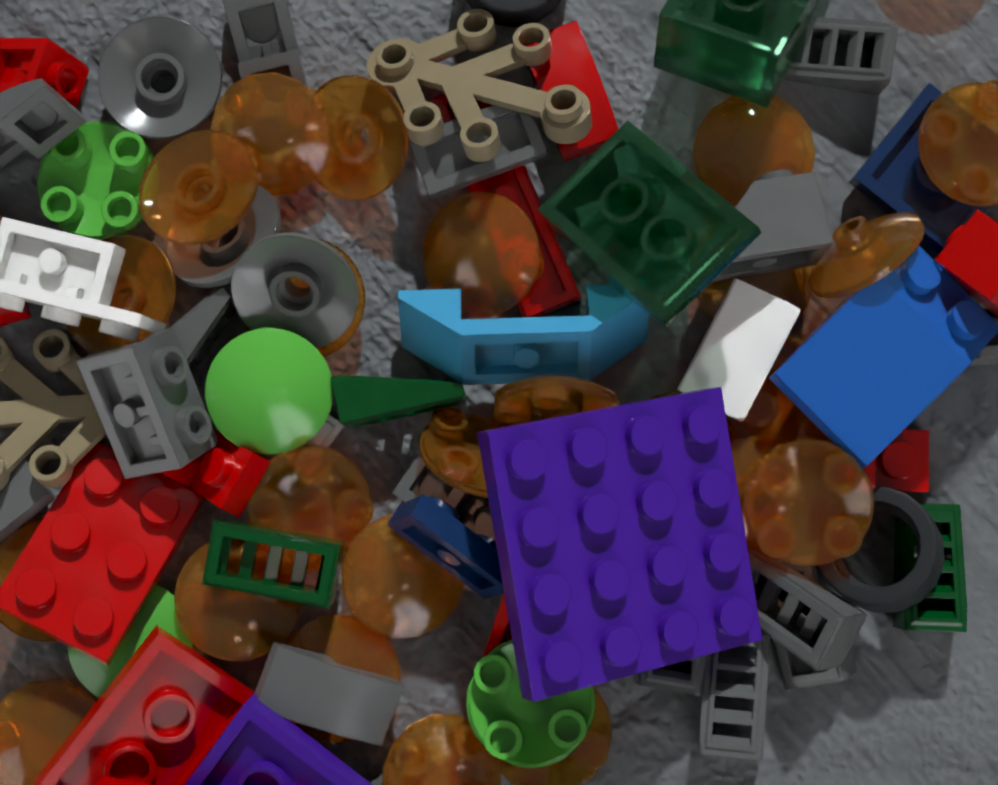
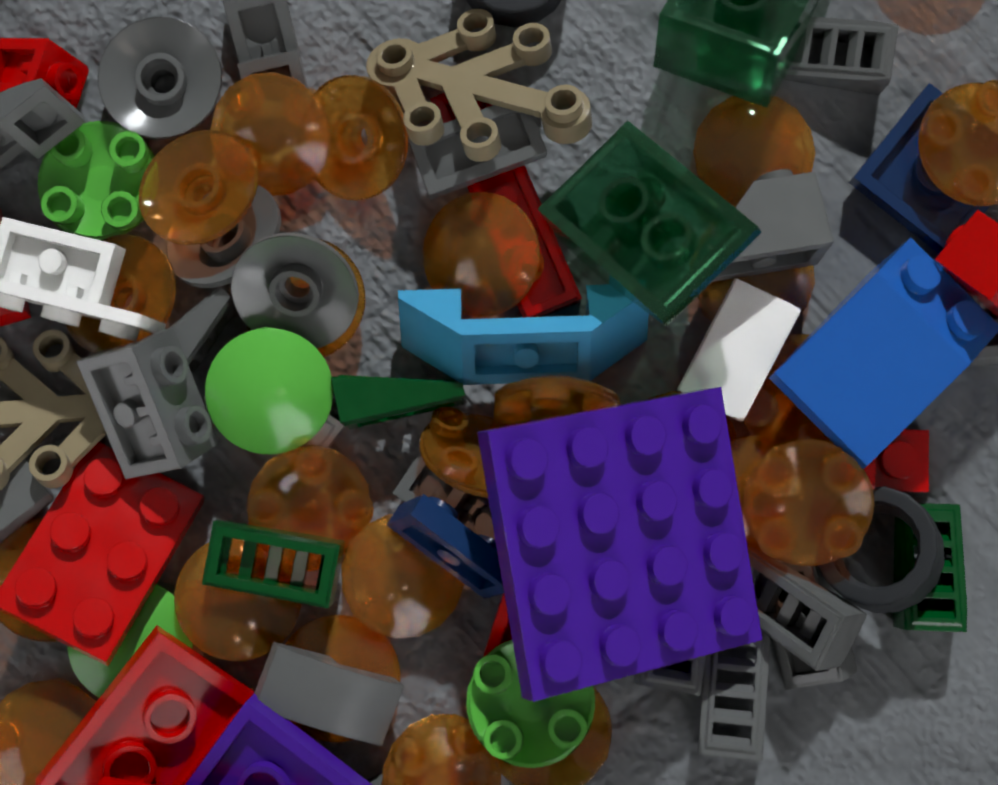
(224, 475): red bracket -> none
(573, 65): red slope -> none
(865, 253): clear orange dish -> none

